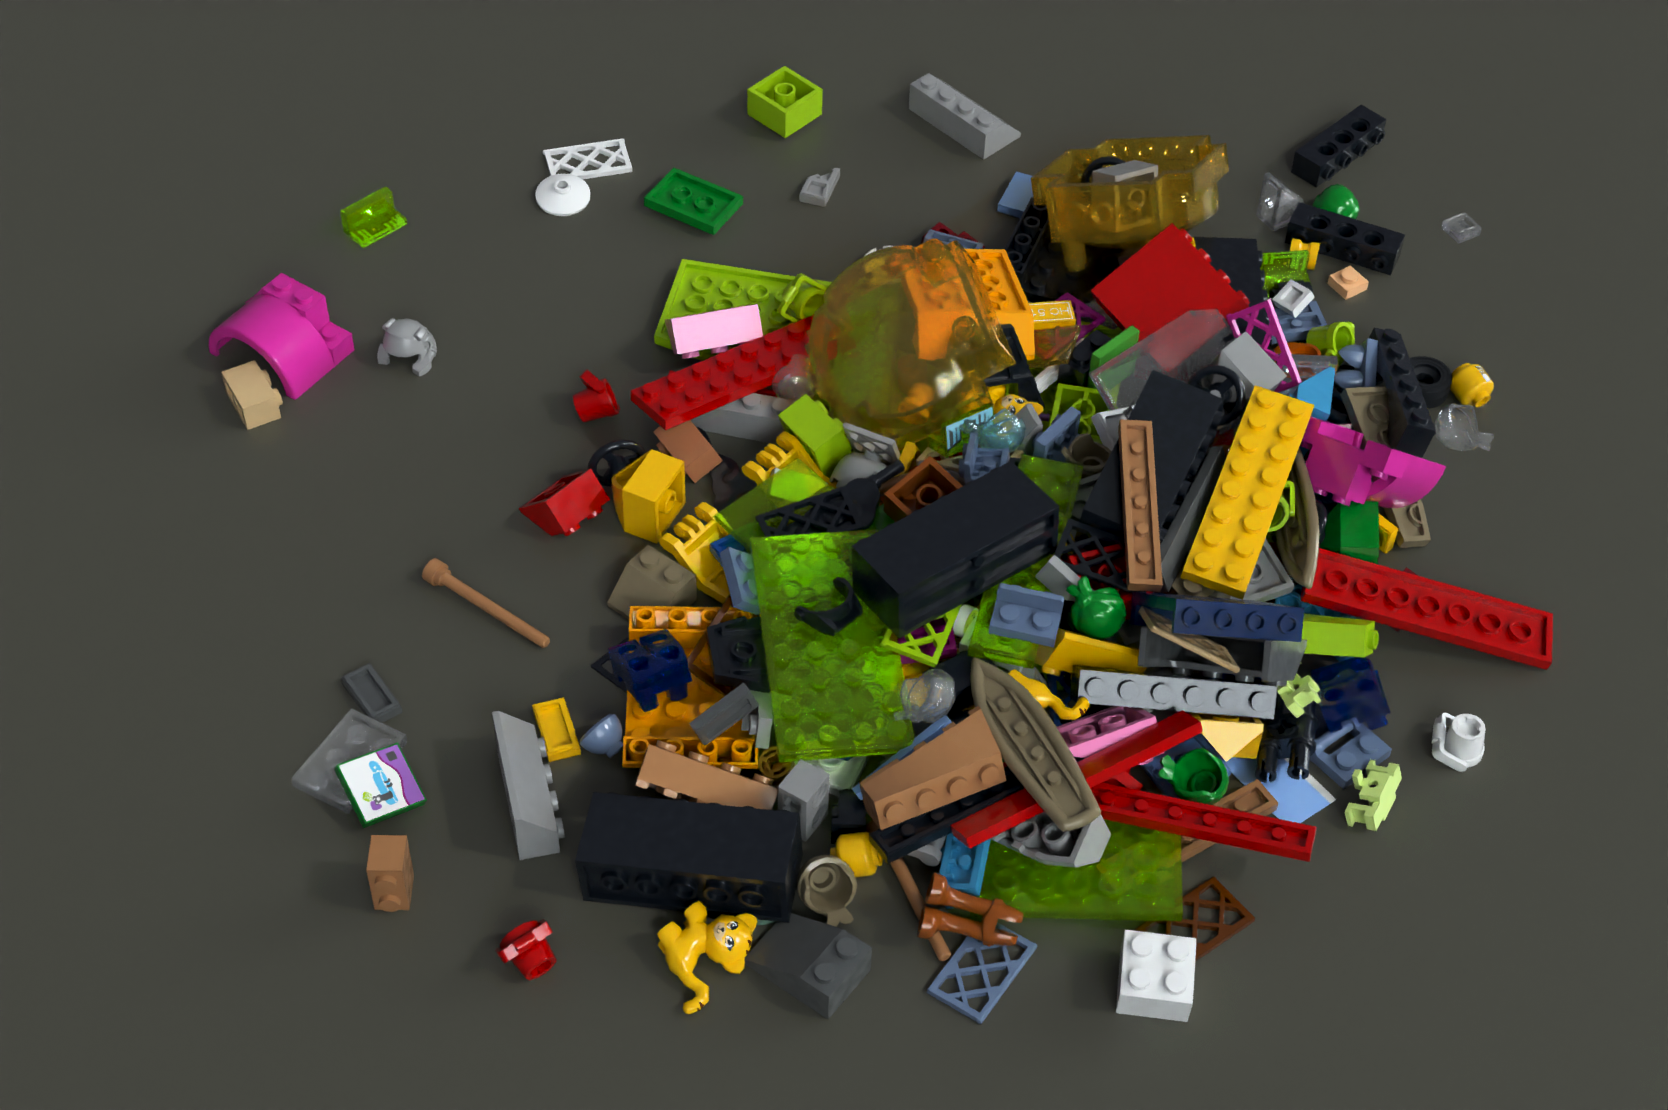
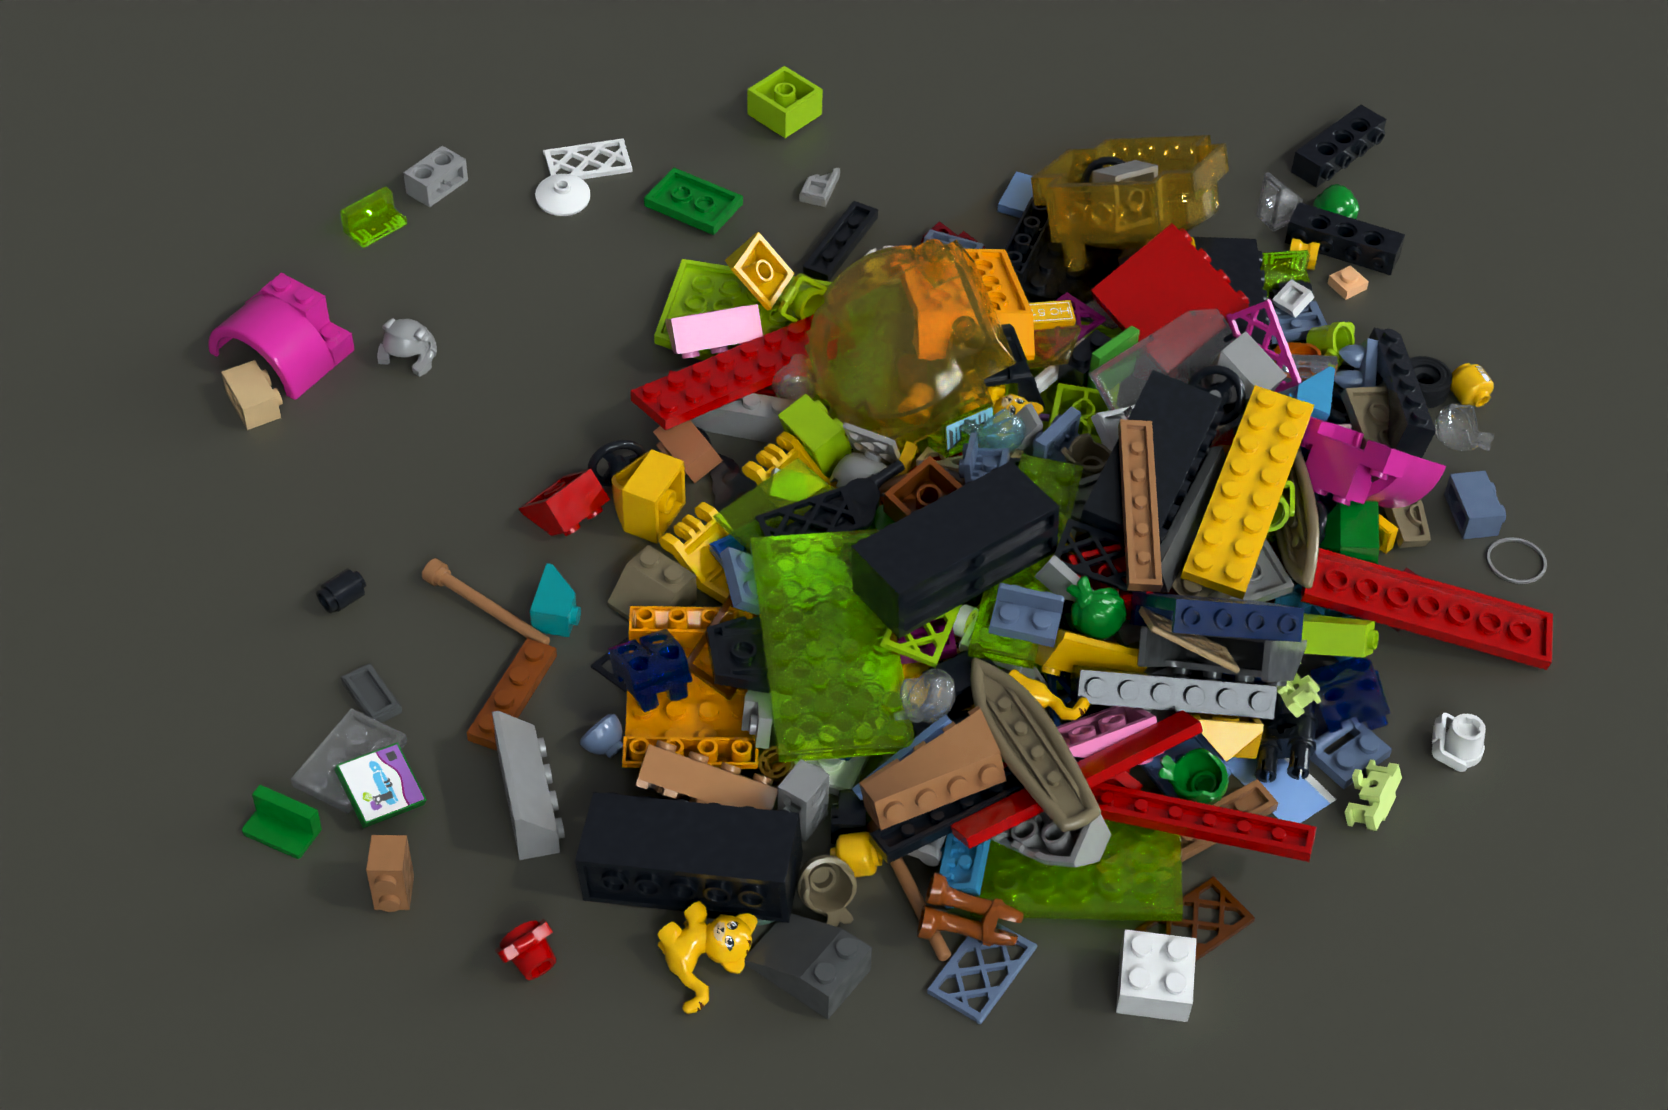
(282, 822): none -> green panel
(341, 590): none -> black brick
(435, 176): none -> light grey brick
(513, 689): none -> dark orange plate
(554, 605): none -> teal slope
(557, 729): yellow tile -> none
(596, 400): red piece -> none
(724, 714): dark grey tile -> none
(760, 270): none -> yellow slope
(834, 620): black helmet -> none
(840, 241): none -> black plate
(959, 116): light grey slope -> none
(1461, 227): clear tile -> none
(1474, 504): none -> sand blue brick
(1516, 581): none -> light grey piece

